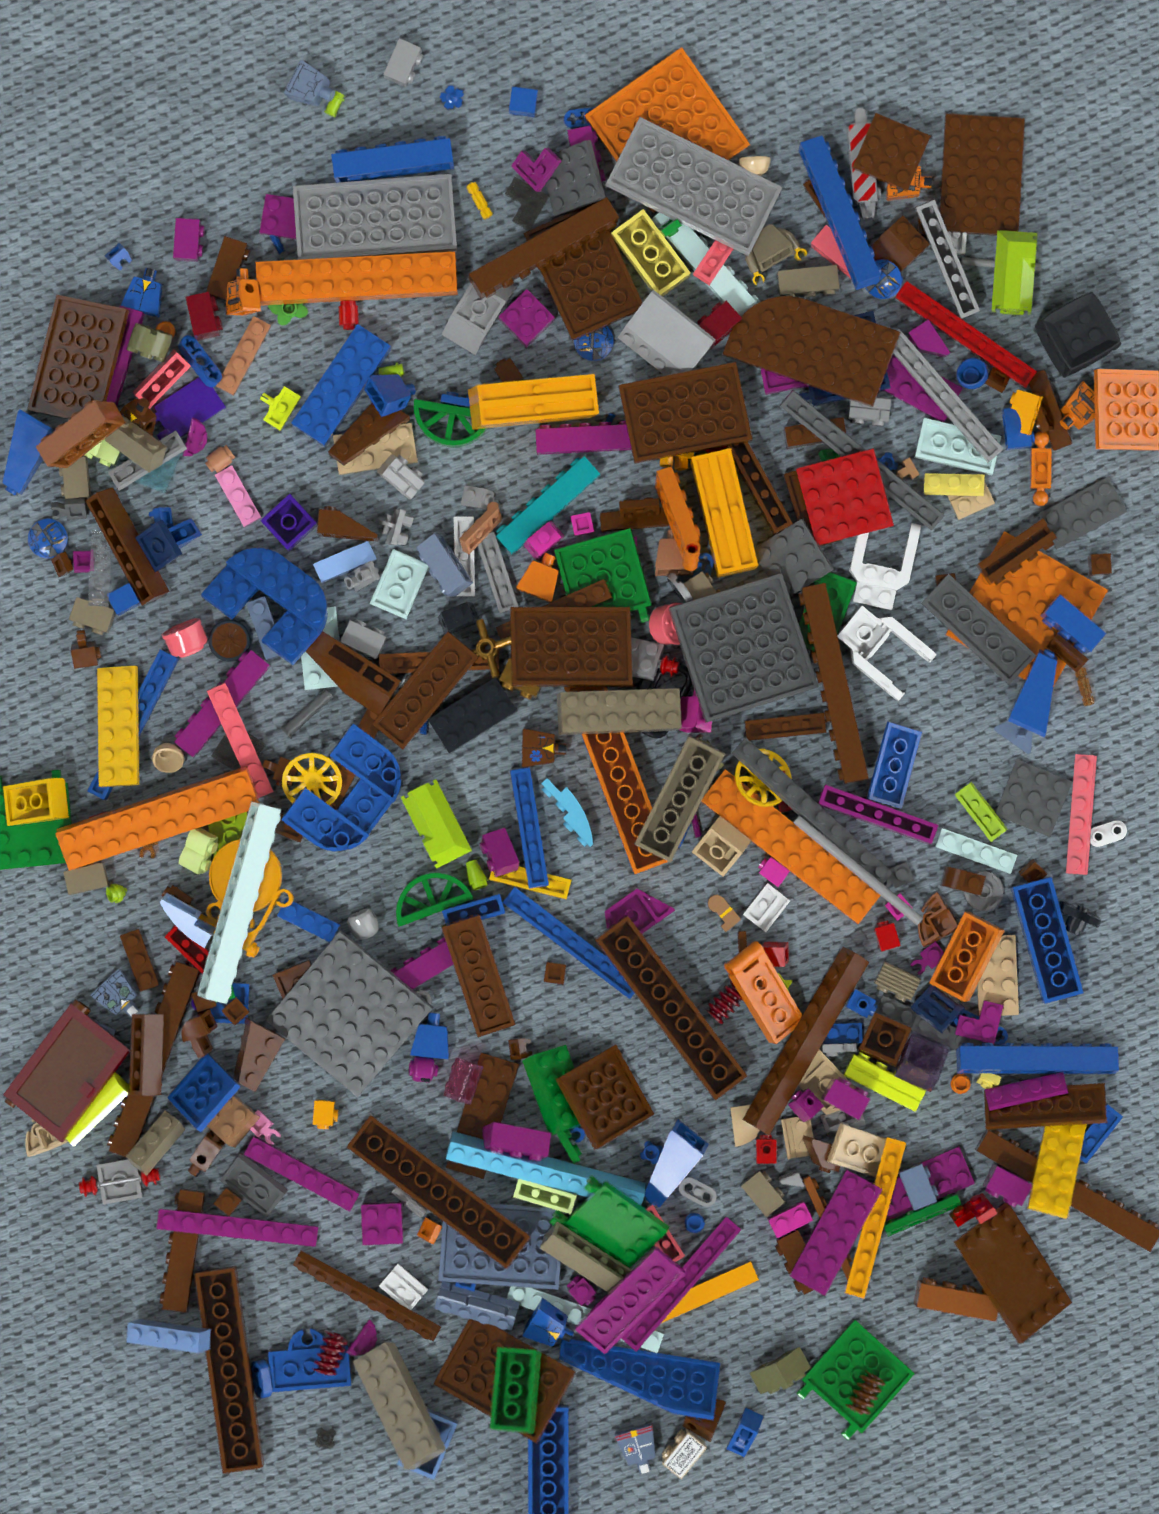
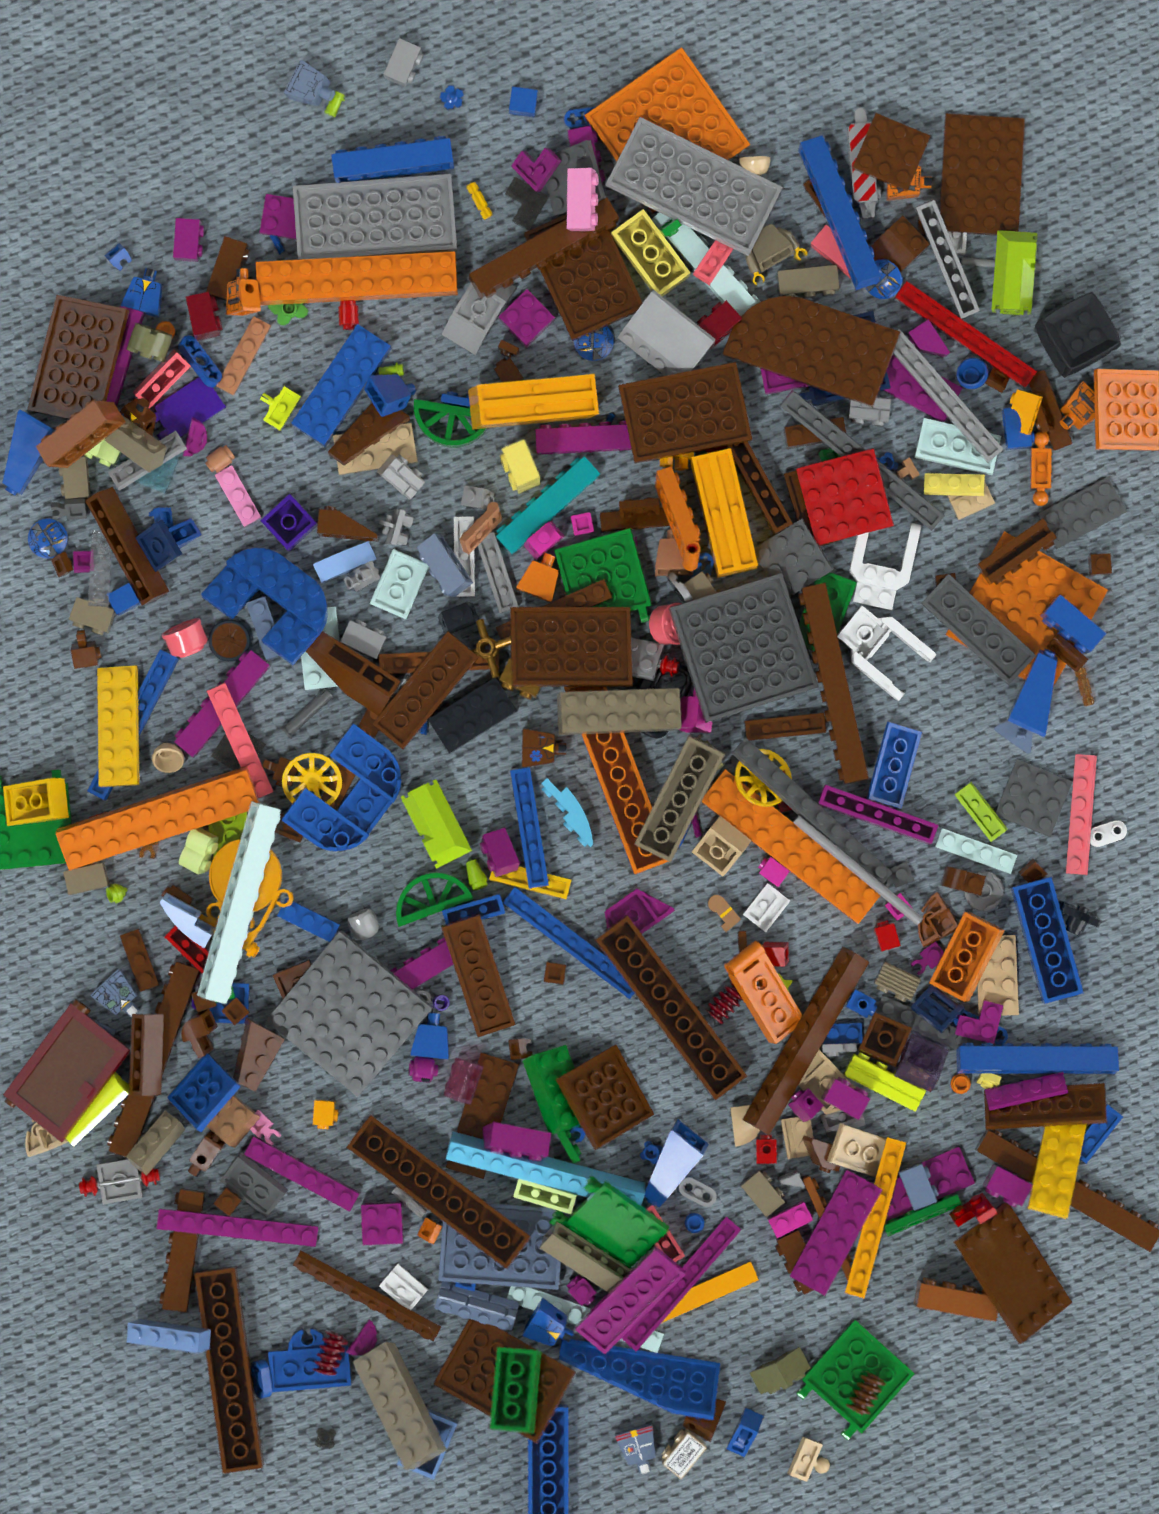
(437, 1006): none -> dark purple hinge
(508, 349): none -> reddish brown plate
(521, 468): none -> light yellow brick
(581, 199): none -> bright pink brick
(806, 1459): none -> tan plate

